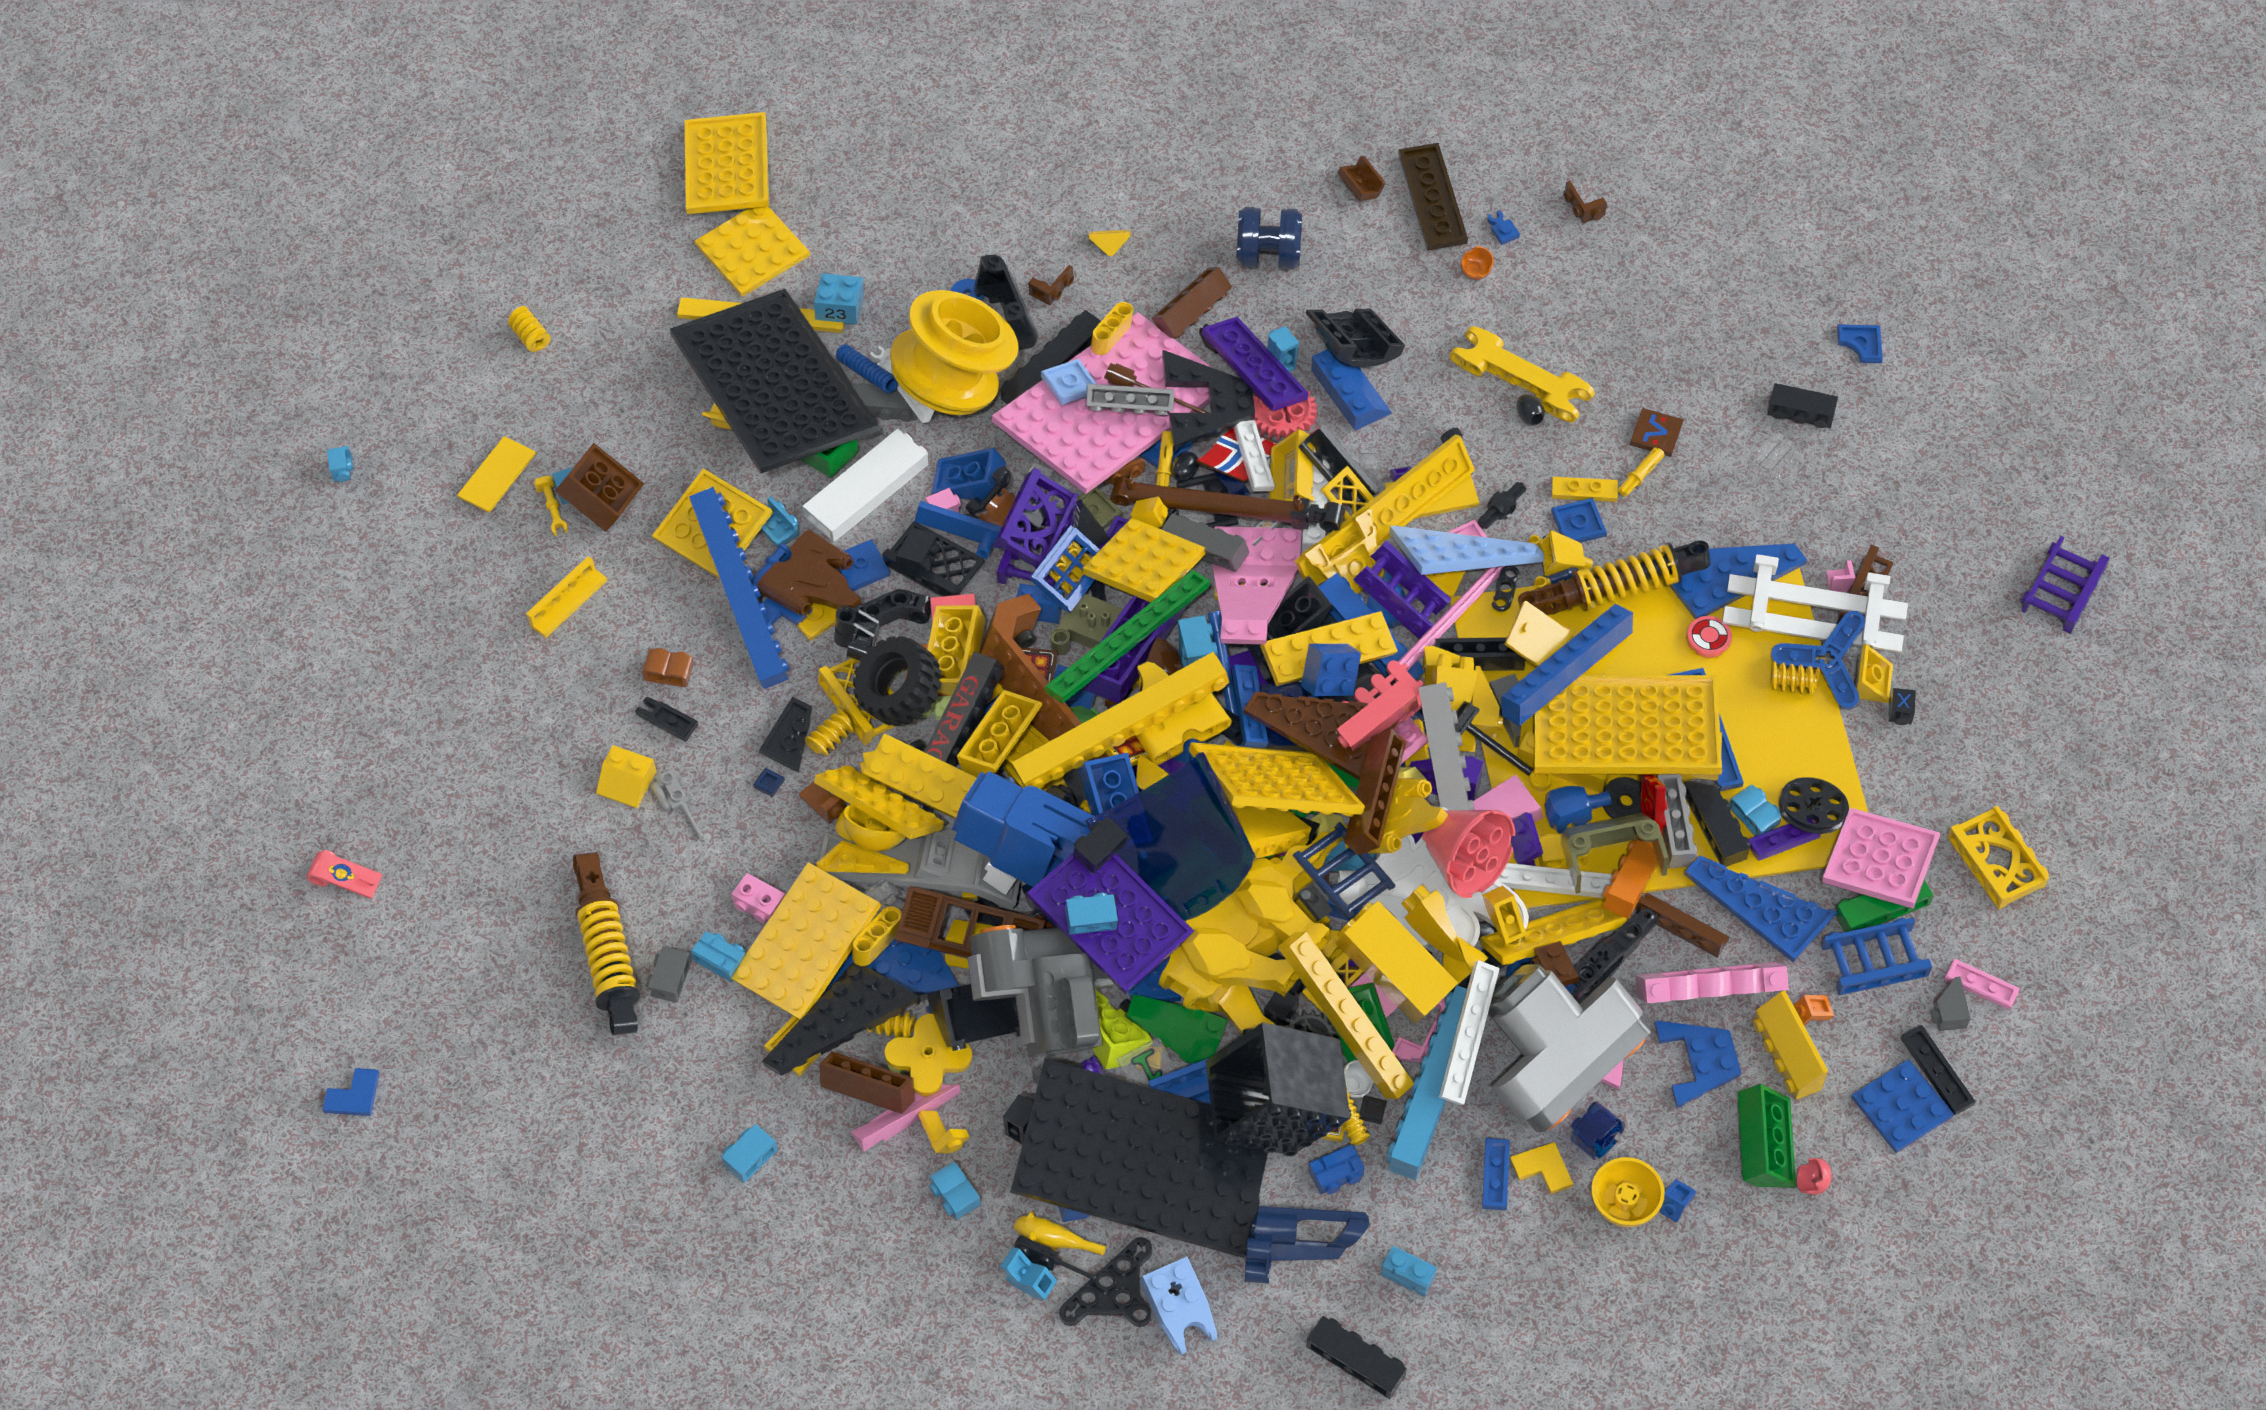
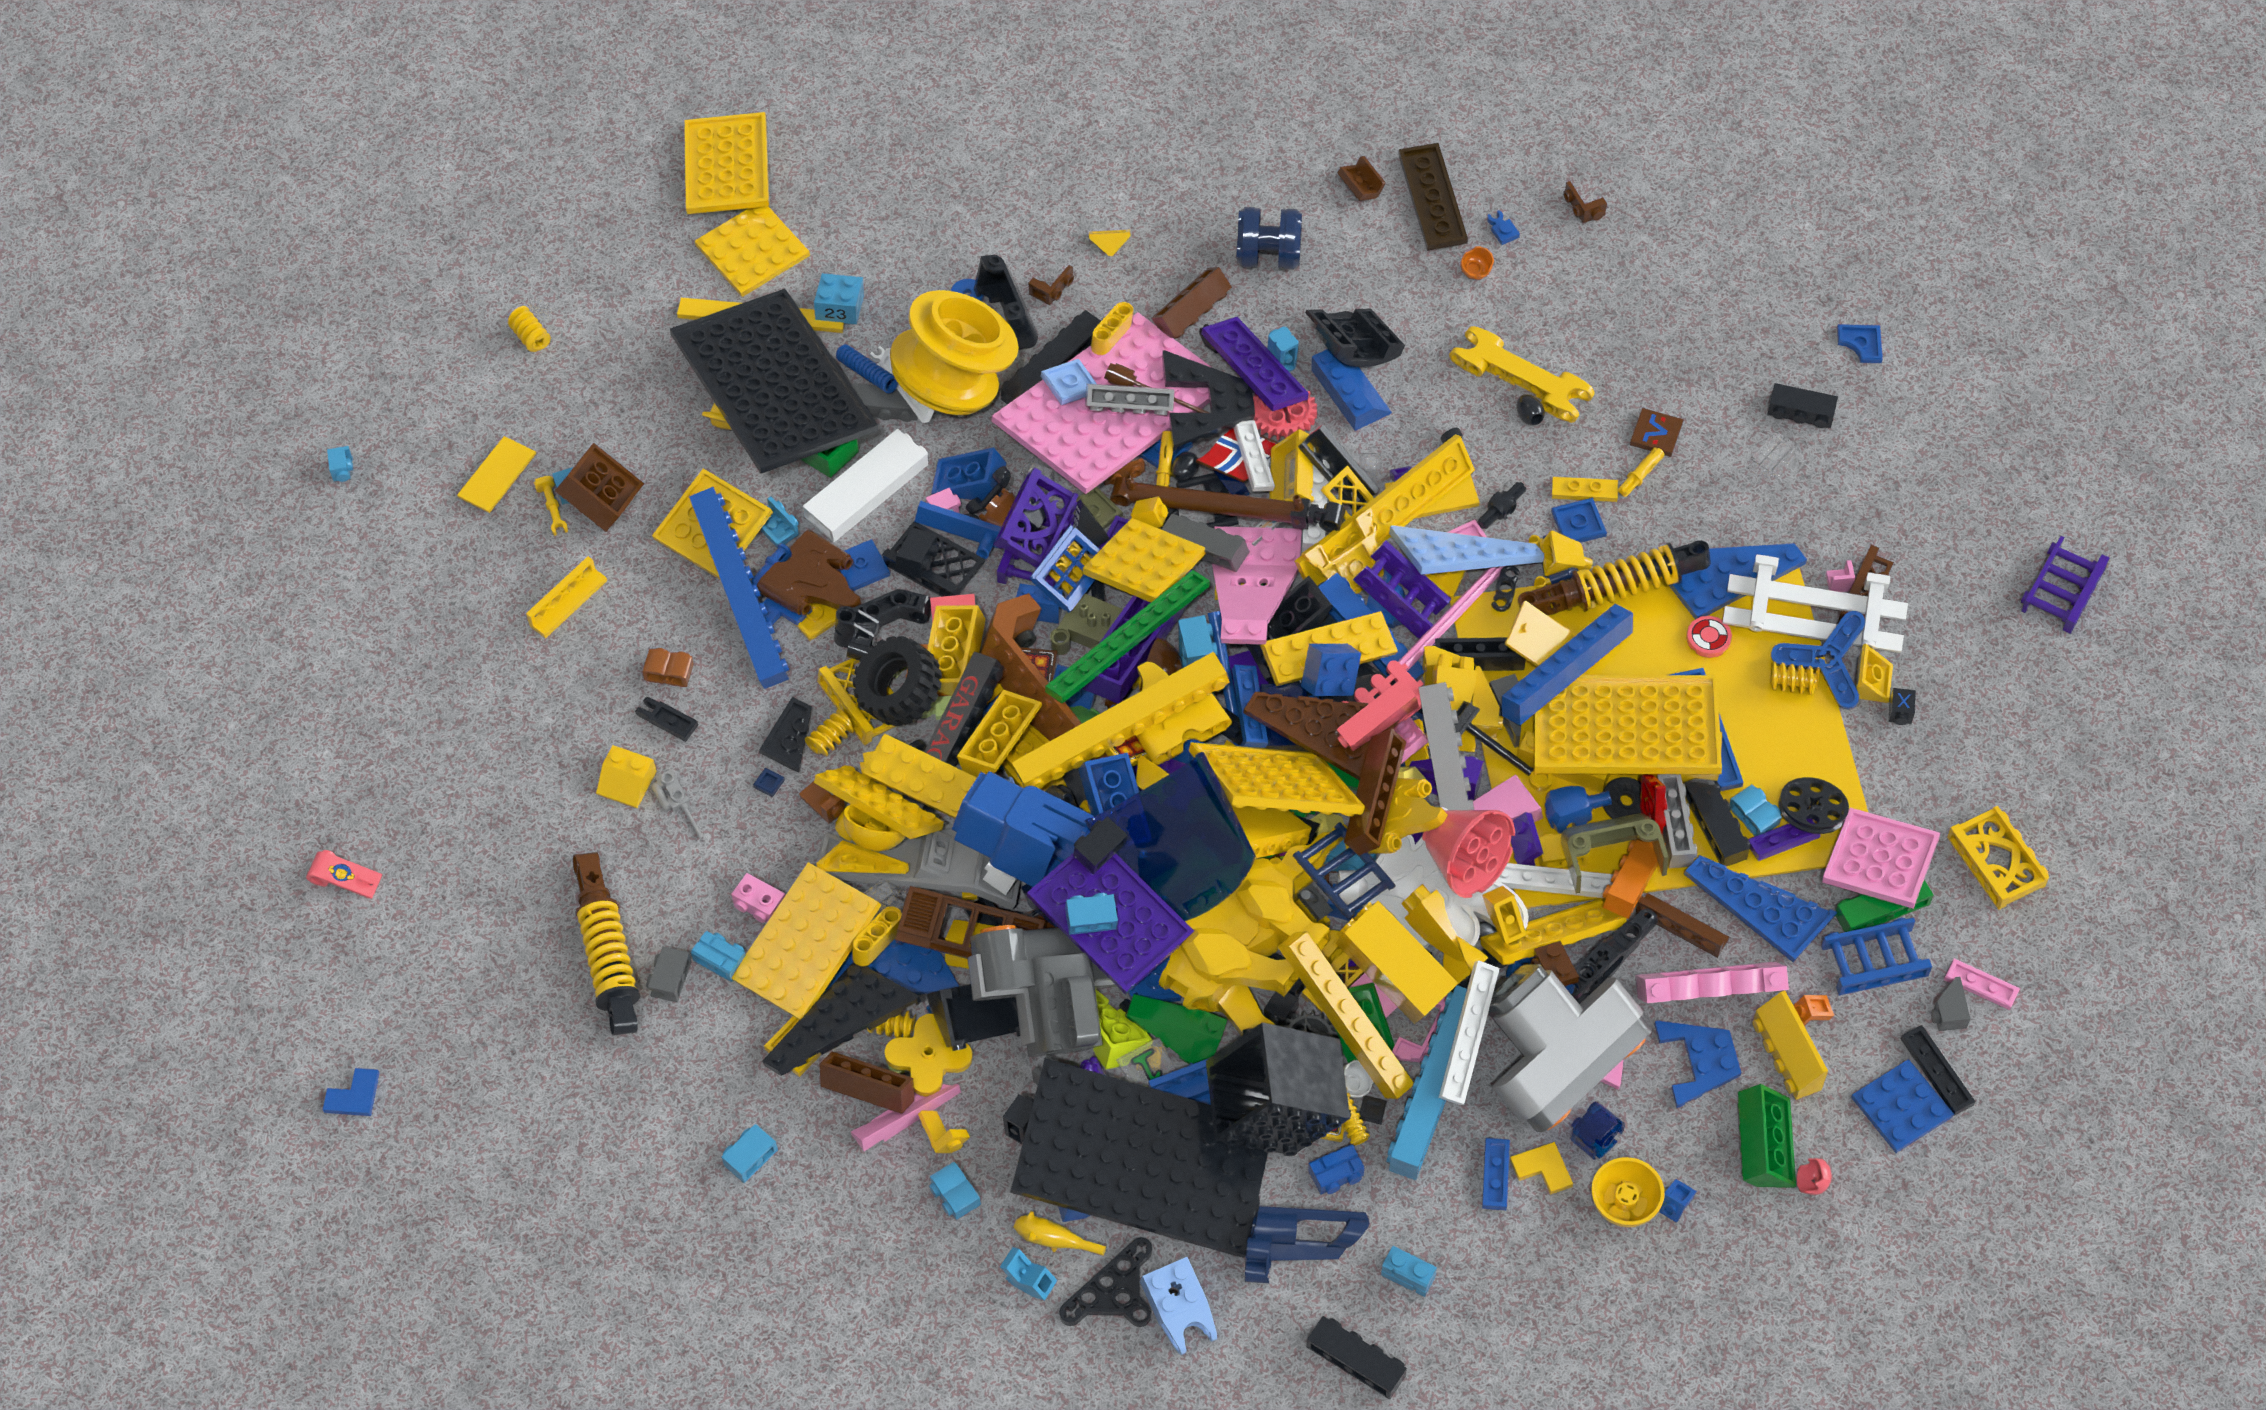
(1045, 1256): black piece -> none

